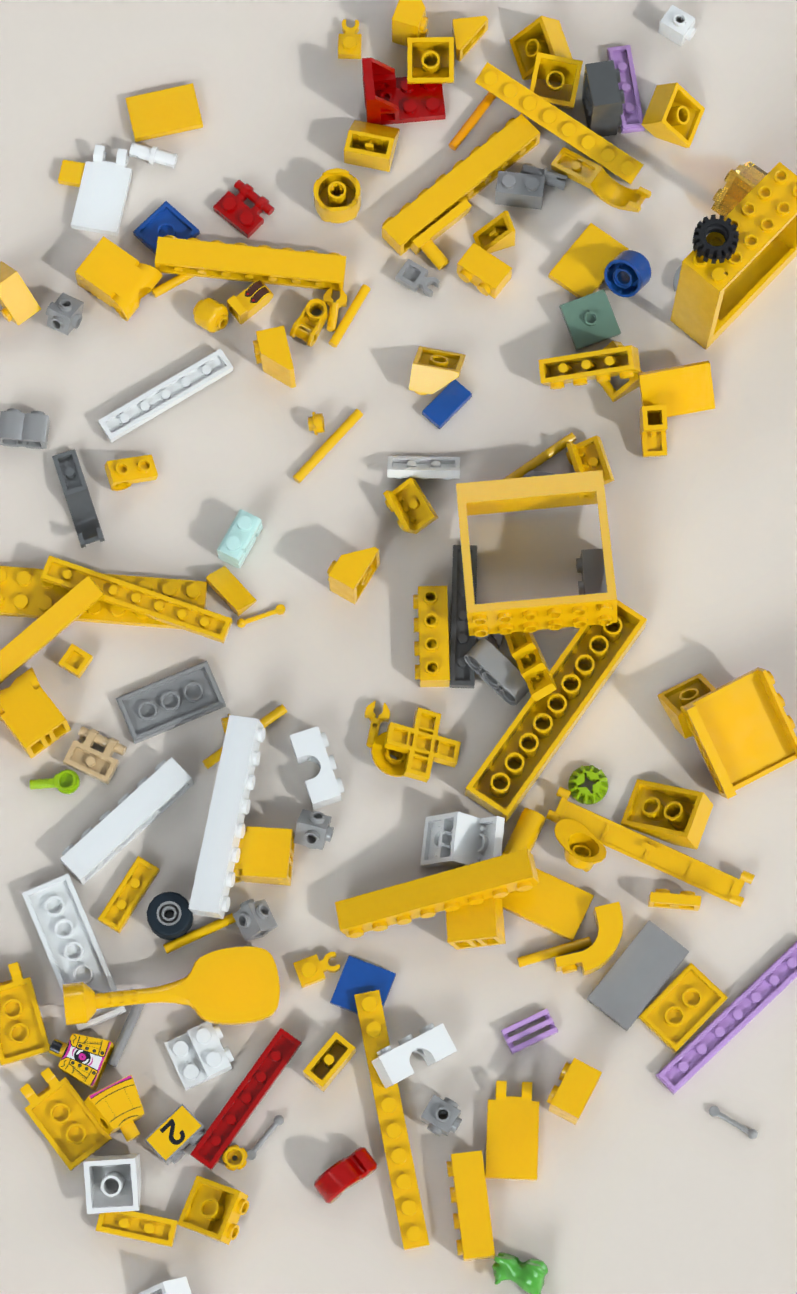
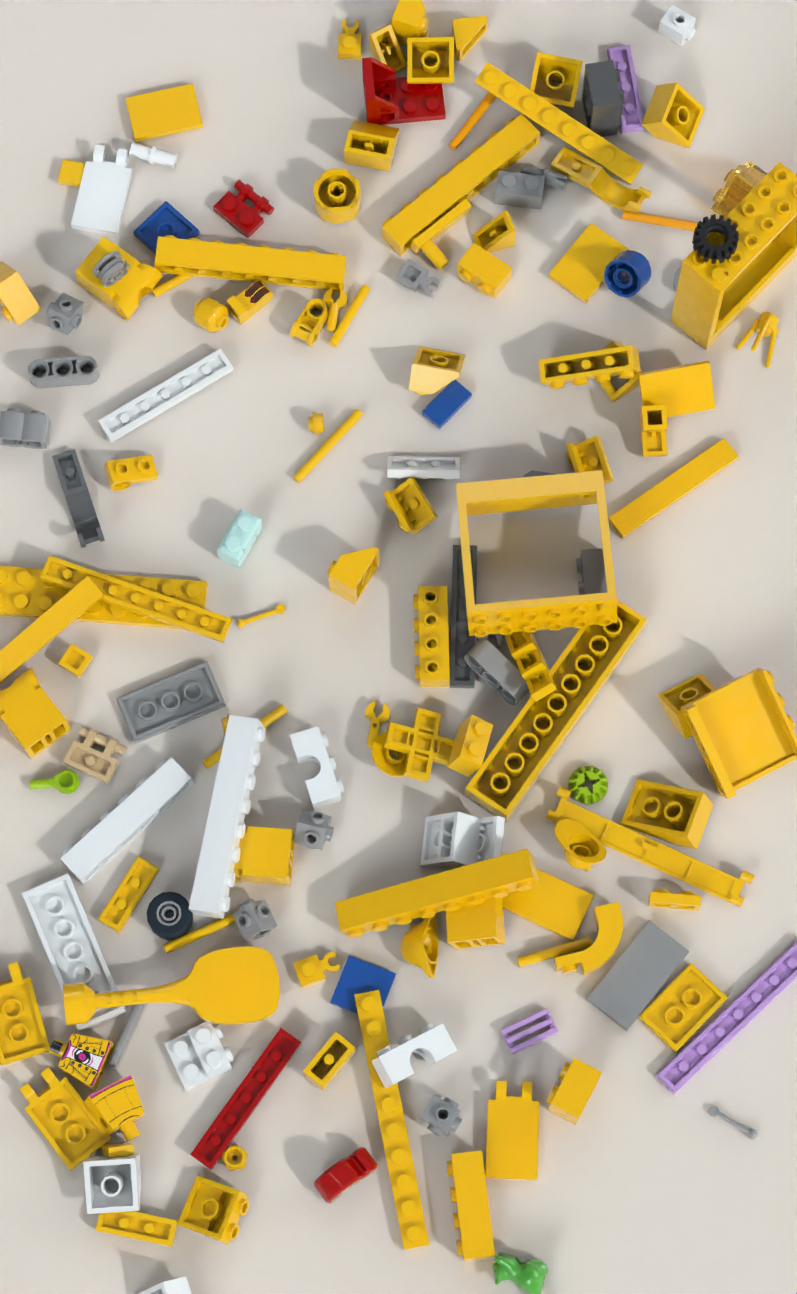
(55, 365): none -> light grey beam
(111, 269): none -> light grey wheel
(118, 1149): none -> yellow tile
(175, 1135): yellow brick -> none
(230, 590): yellow slope -> none
(274, 354): yellow slope -> none
(278, 1120): light grey hinge -> none
(386, 47): none -> yellow slope
(421, 945): none -> yellow hat
(470, 745): none -> yellow brick
(525, 831): yellow brick -> none
(541, 36): yellow slope -> none
(542, 457): yellow bar -> none
(590, 319): sand green plate -> none
(659, 220): none -> light orange bar
(673, 488): none -> yellow tile
(765, 327): none -> yellow plant

